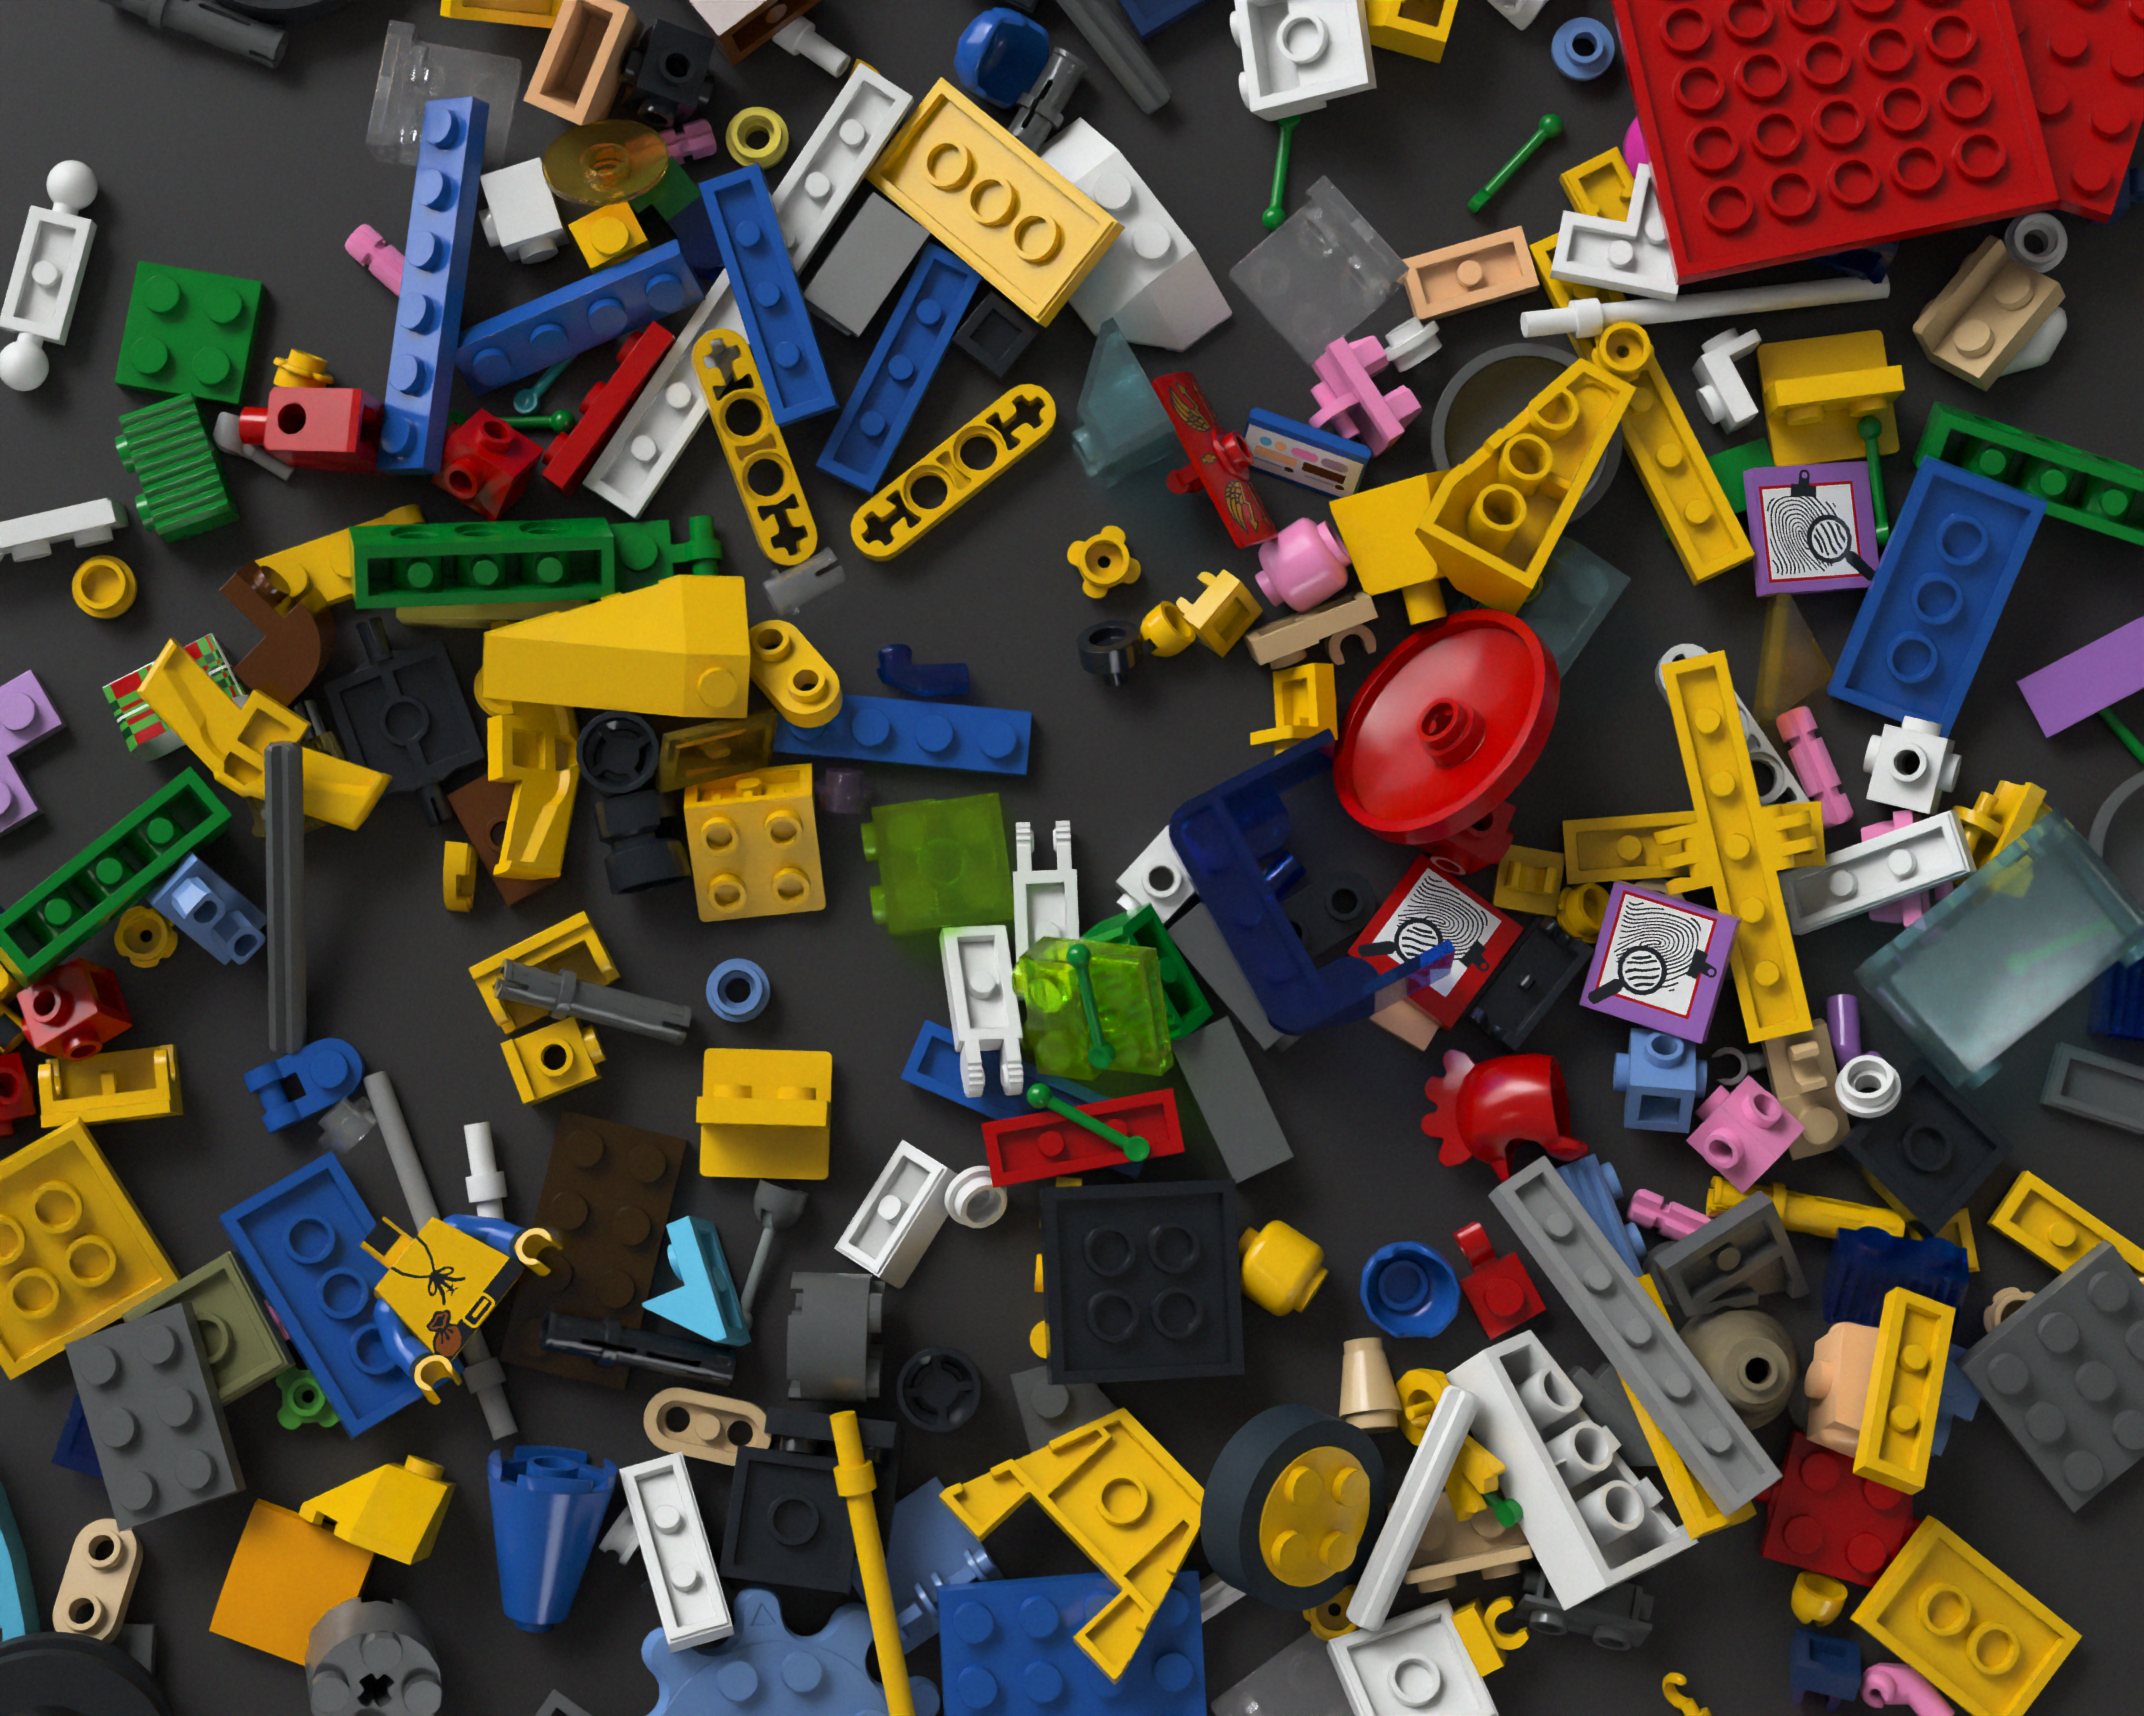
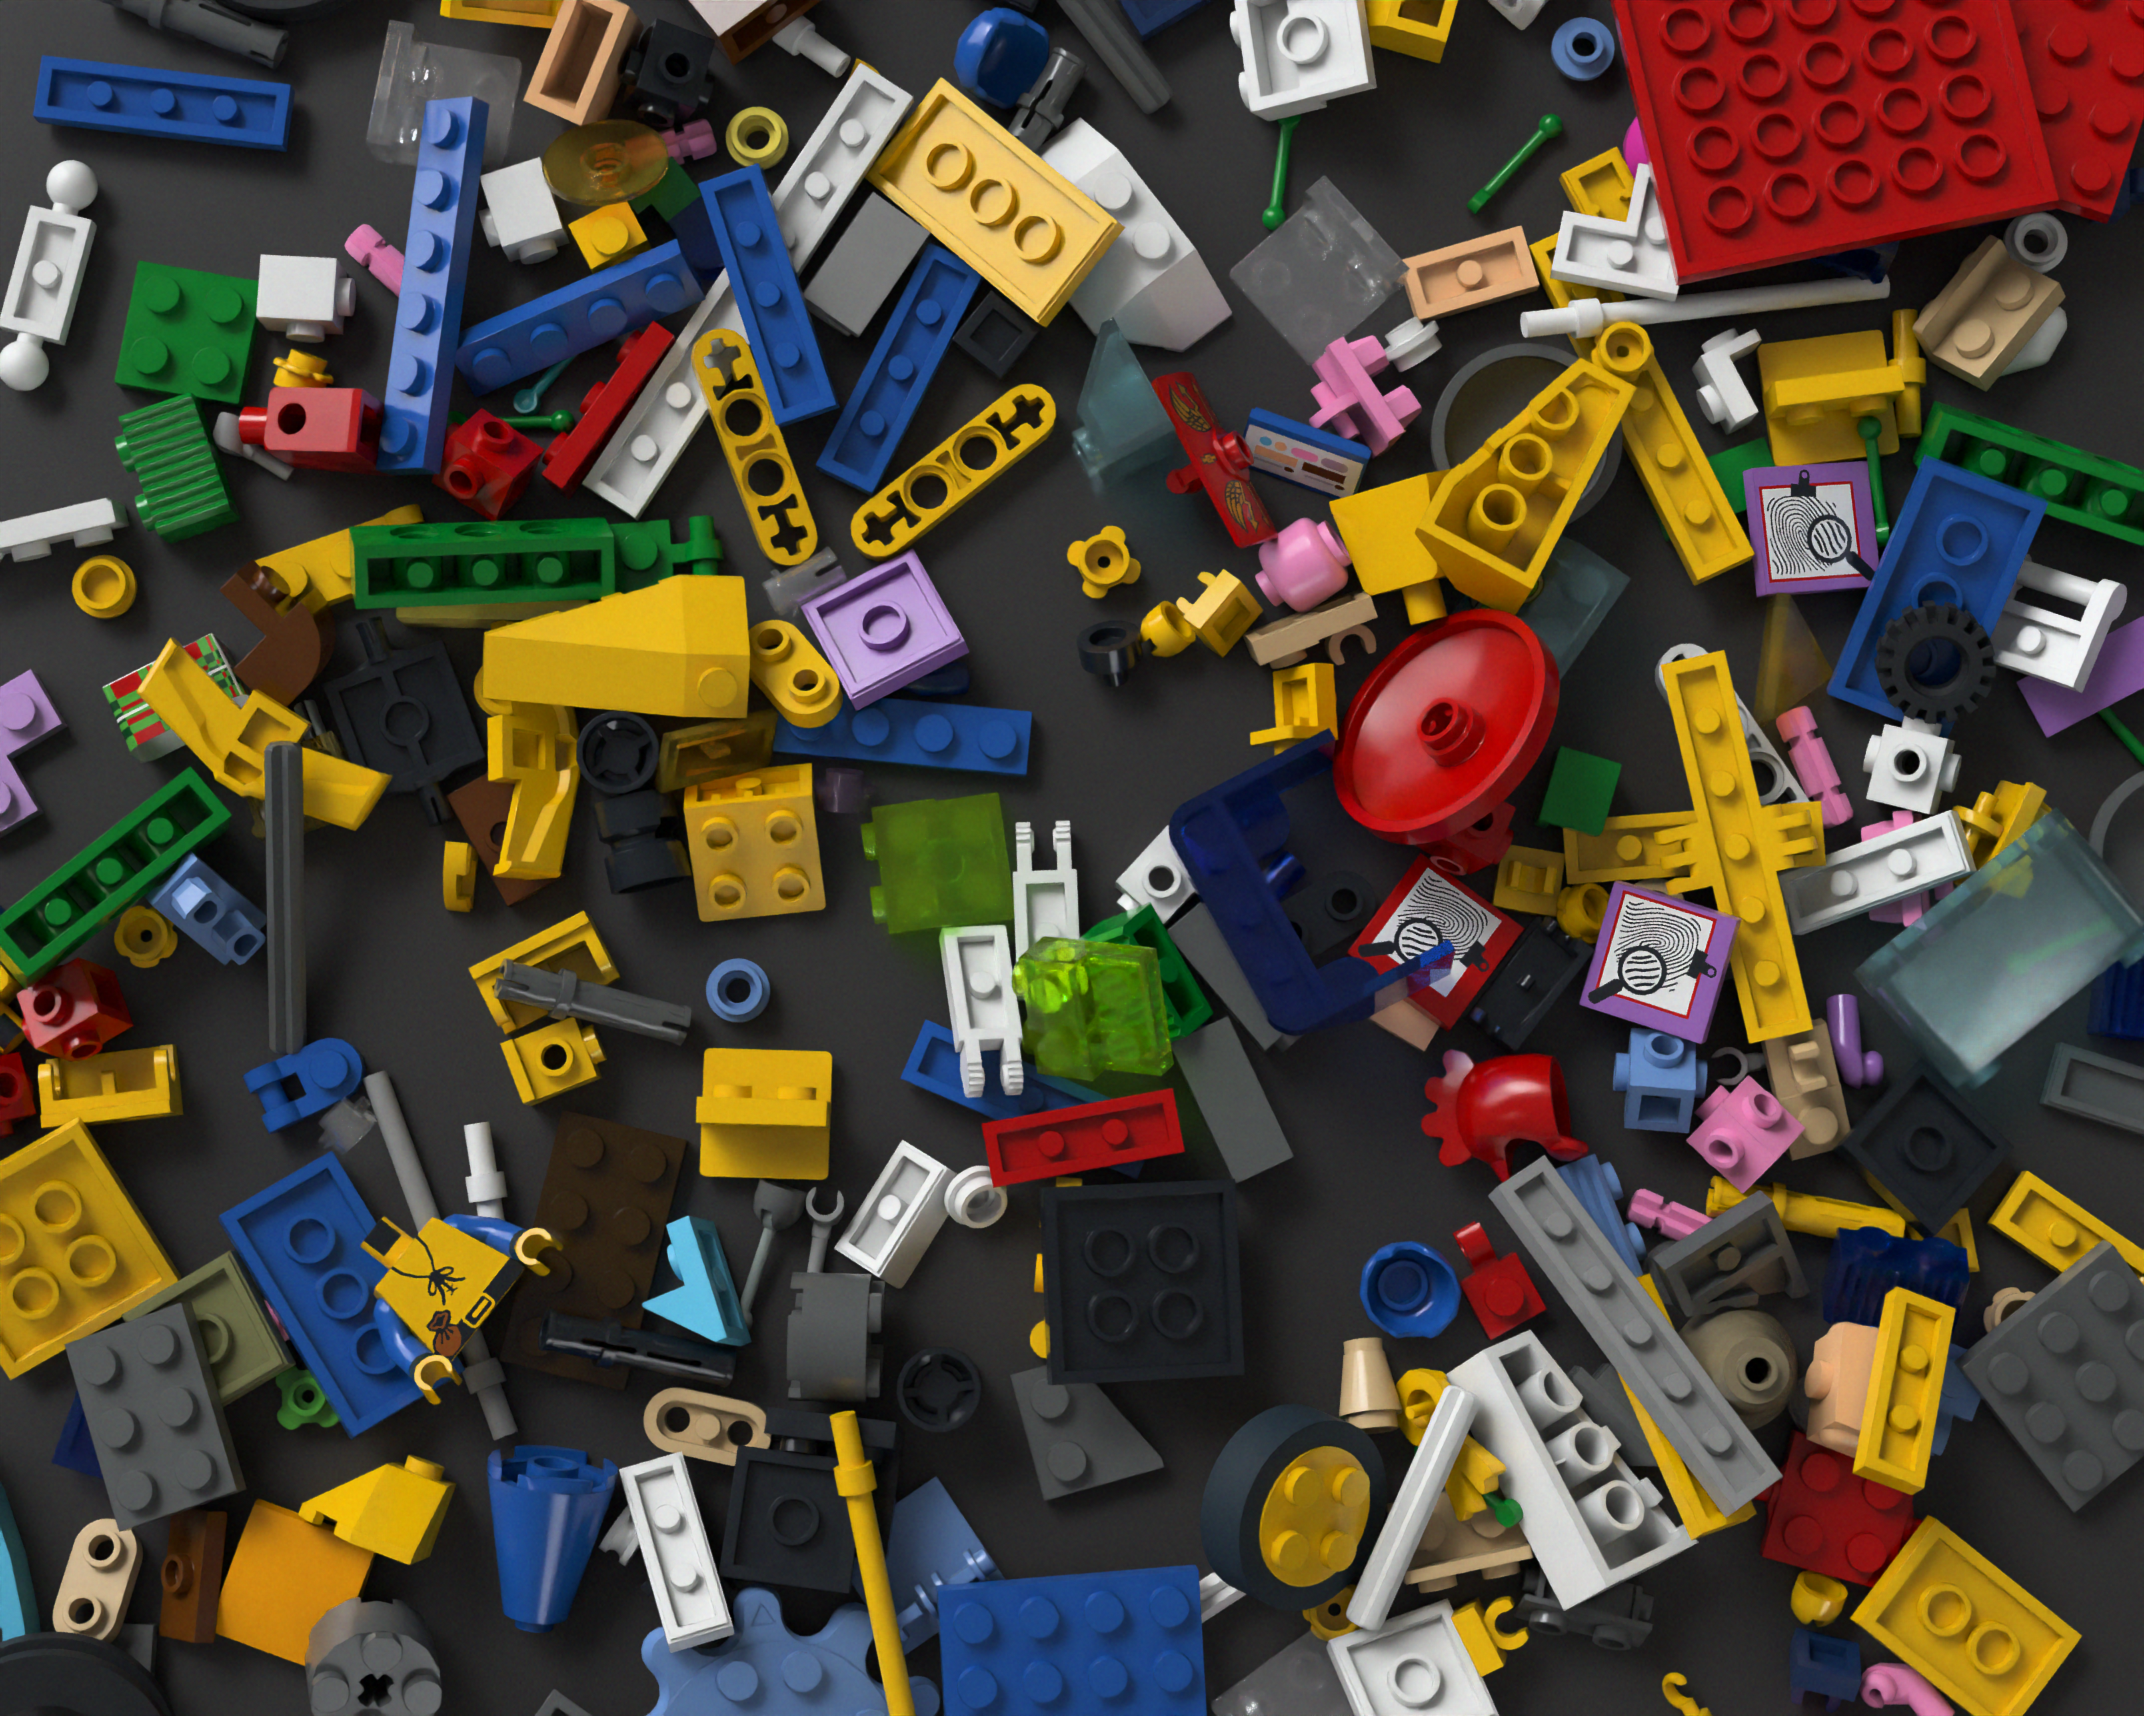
(164, 103): none -> blue plate
(193, 1575): none -> reddish brown plate
(304, 296): none -> white brick
(821, 1230): none -> light grey hand
(884, 629): none -> tile
(1101, 1053): green hinge -> none
(1117, 1502): yellow wing -> none
(1134, 1148): green hinge -> none
(1280, 1268): yellow head -> none
(1577, 792): none -> green panel
(1868, 1072): white plate -> none
(1914, 373): none -> yellow bar
(1943, 699): none -> black tyre
(2049, 643): none -> white plate

